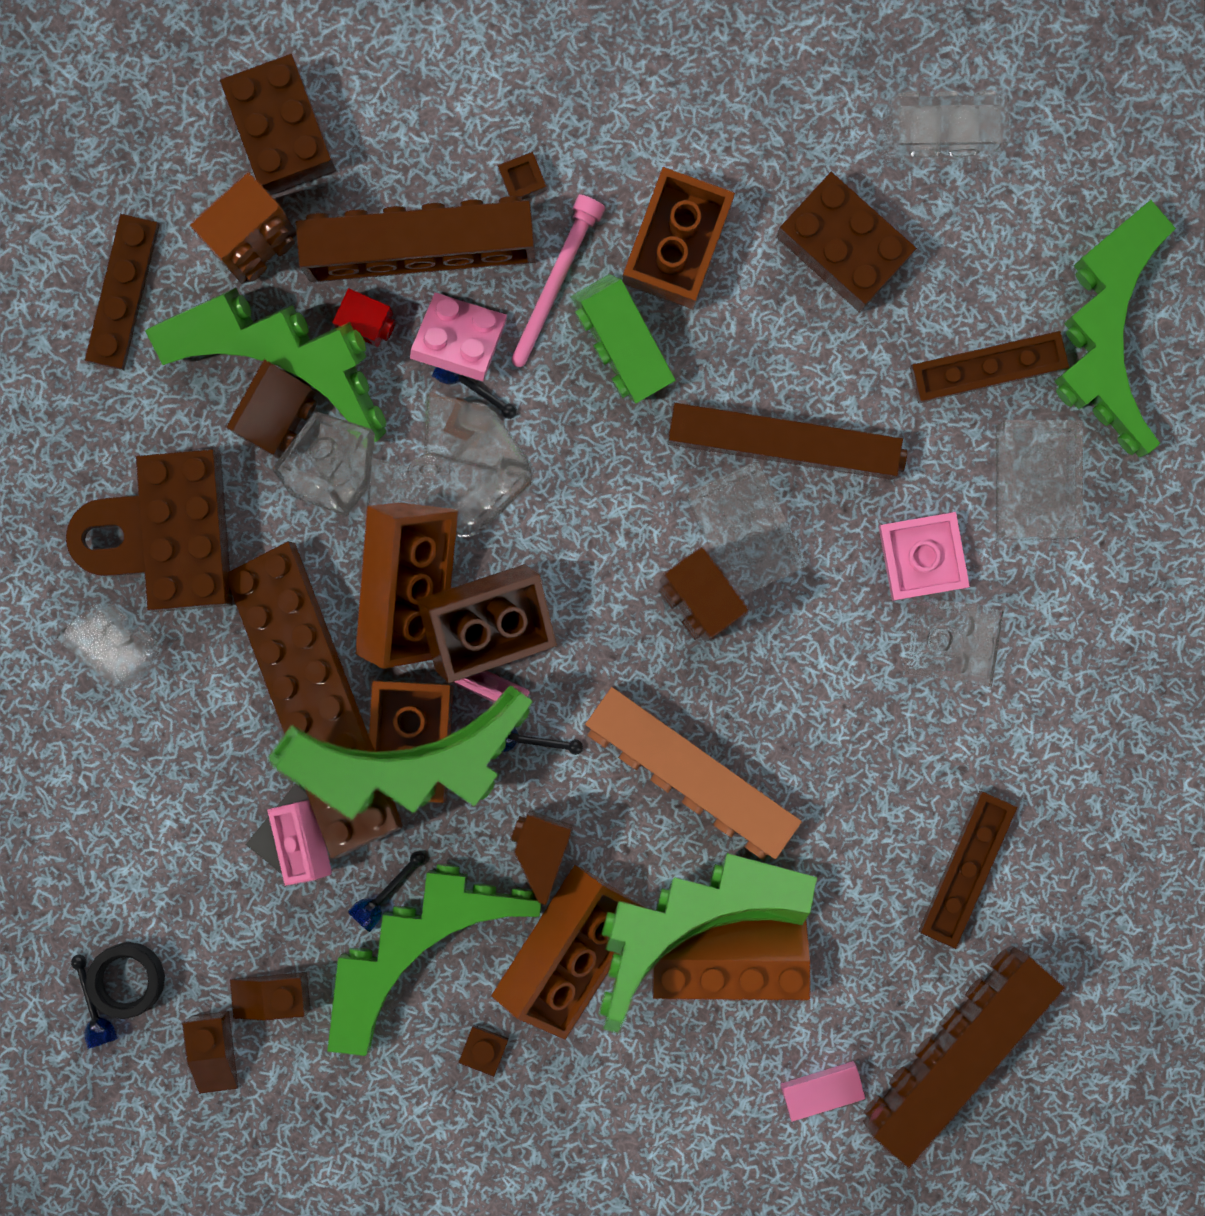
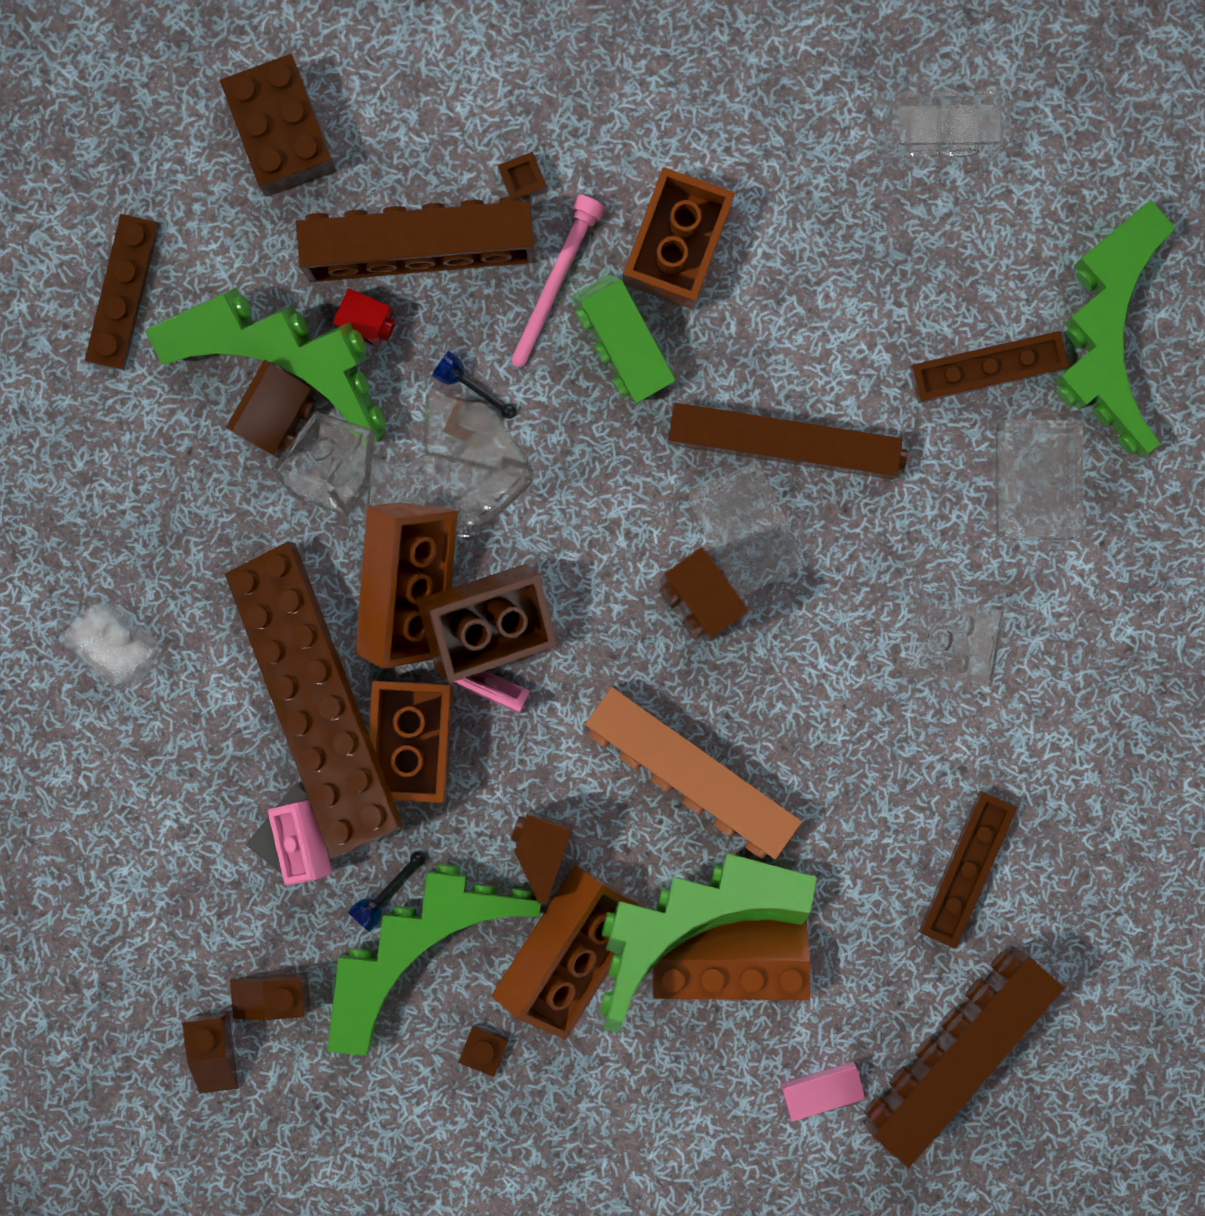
(98, 1030): hinge -> none
(100, 997): black tyre -> none
(170, 532): reddish brown brick -> none
(245, 229): dark orange brick -> none
(458, 336): bright pink plate -> none
(458, 761): bright green arch -> none
(575, 746): black hinge -> none
(845, 242): reddish brown brick -> none
(924, 556): bright pink plate -> none

